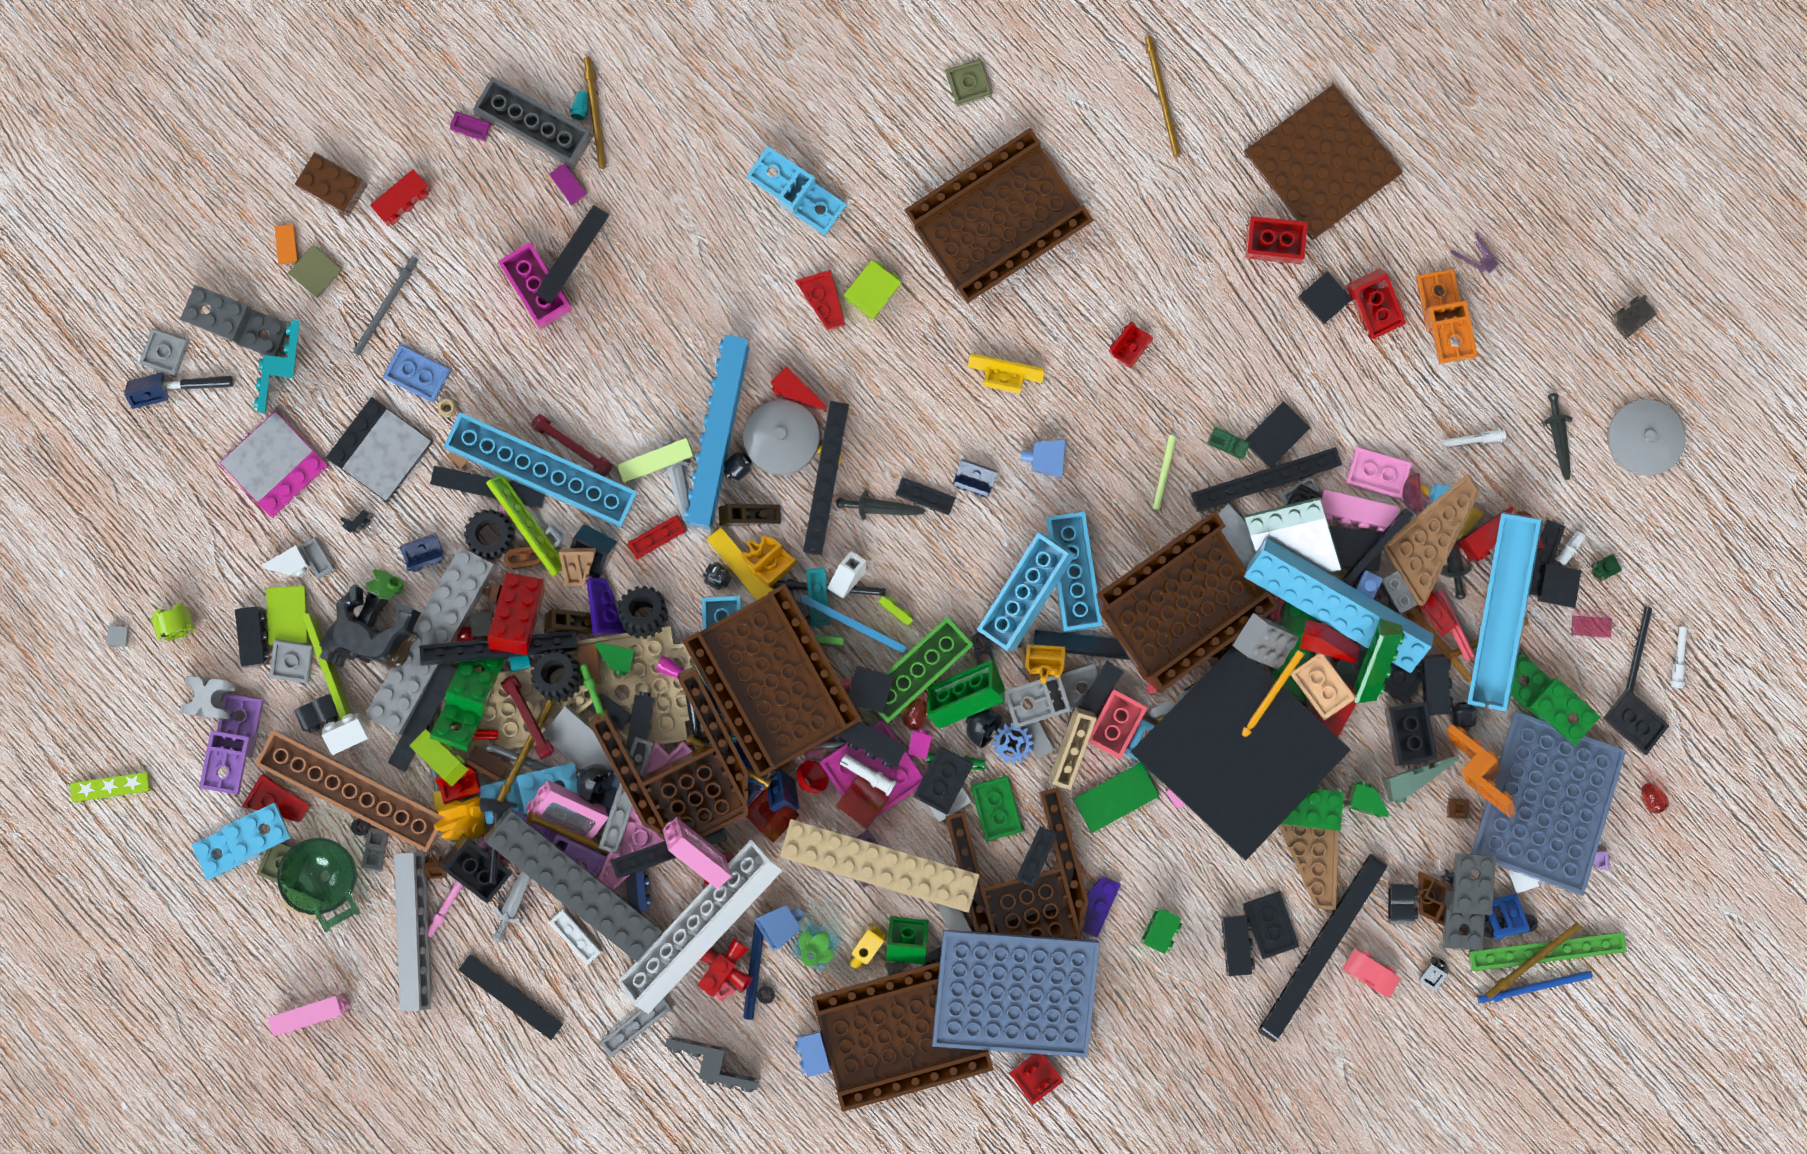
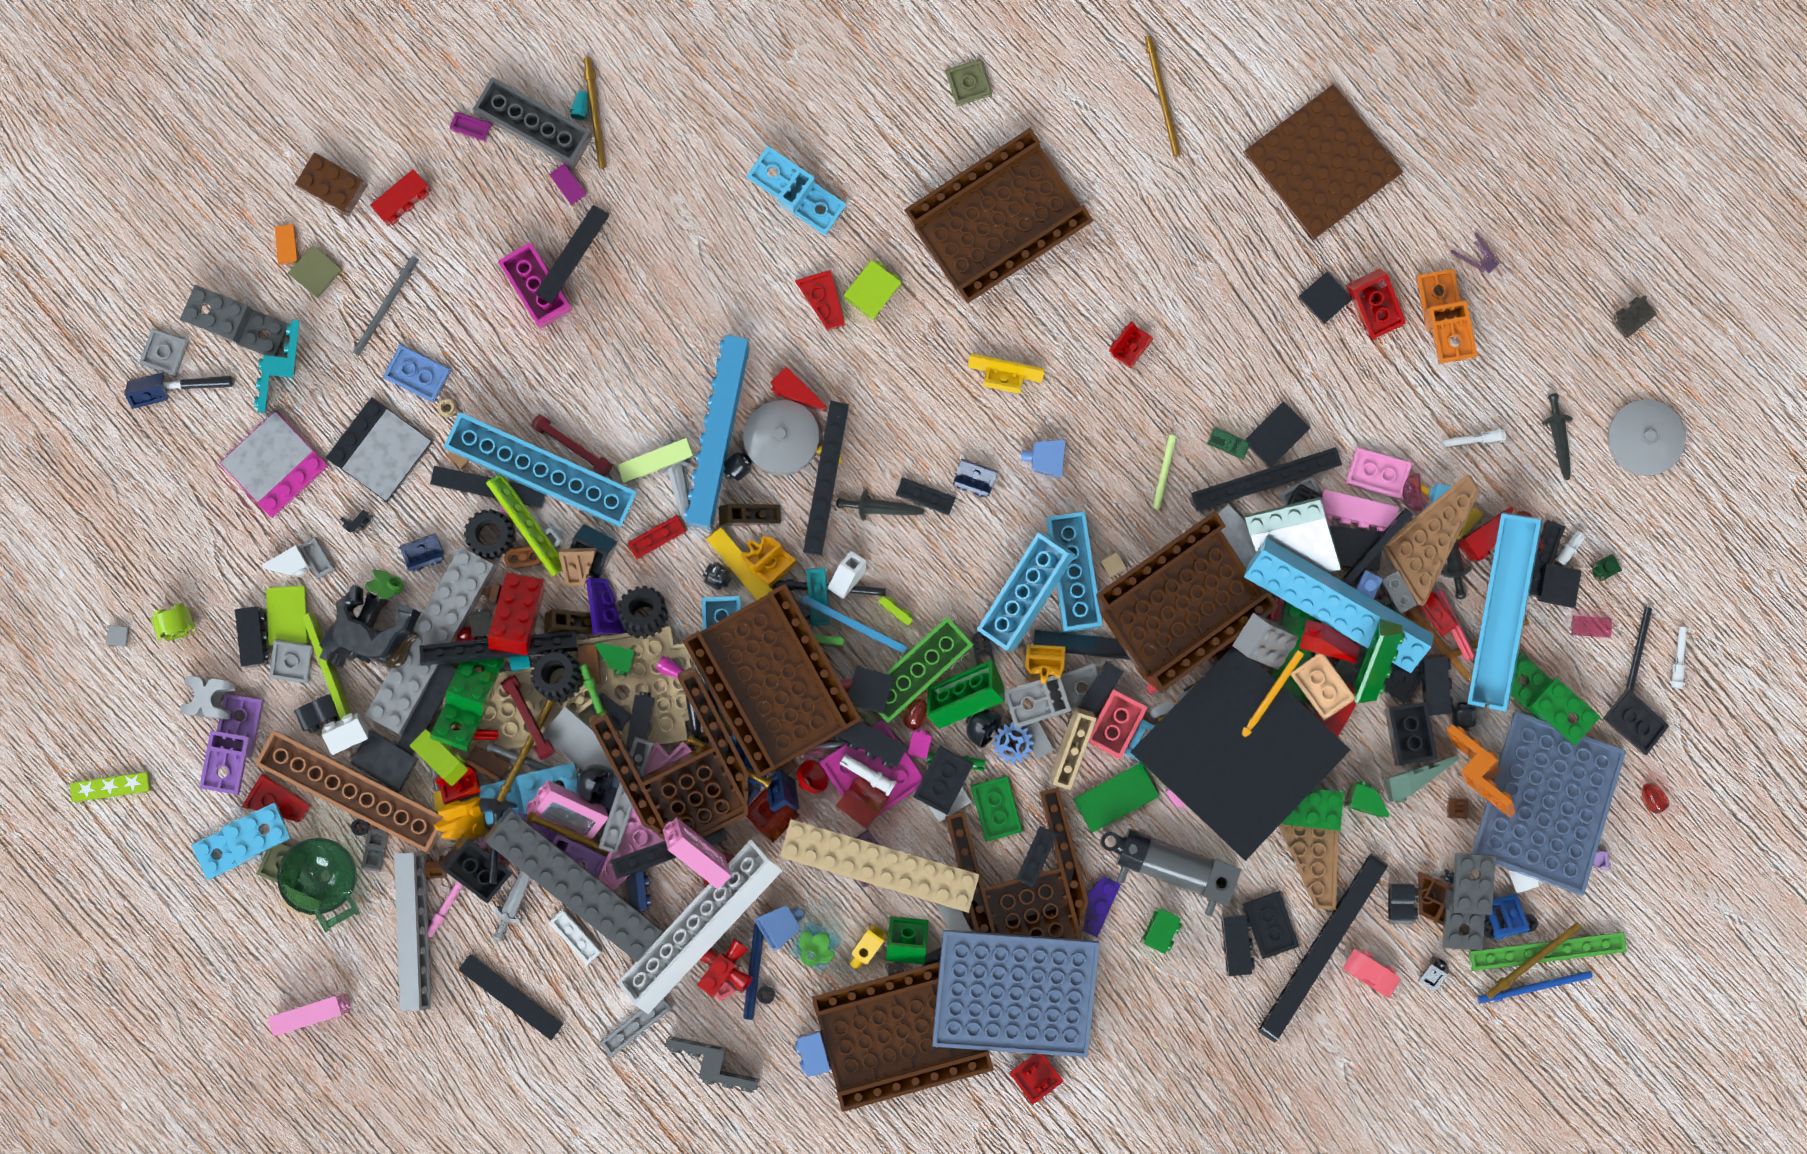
(384, 760): none -> black tile
(1113, 565): none -> tan tile
(1173, 865): none -> dark grey piece
(1276, 240): red brick -> none

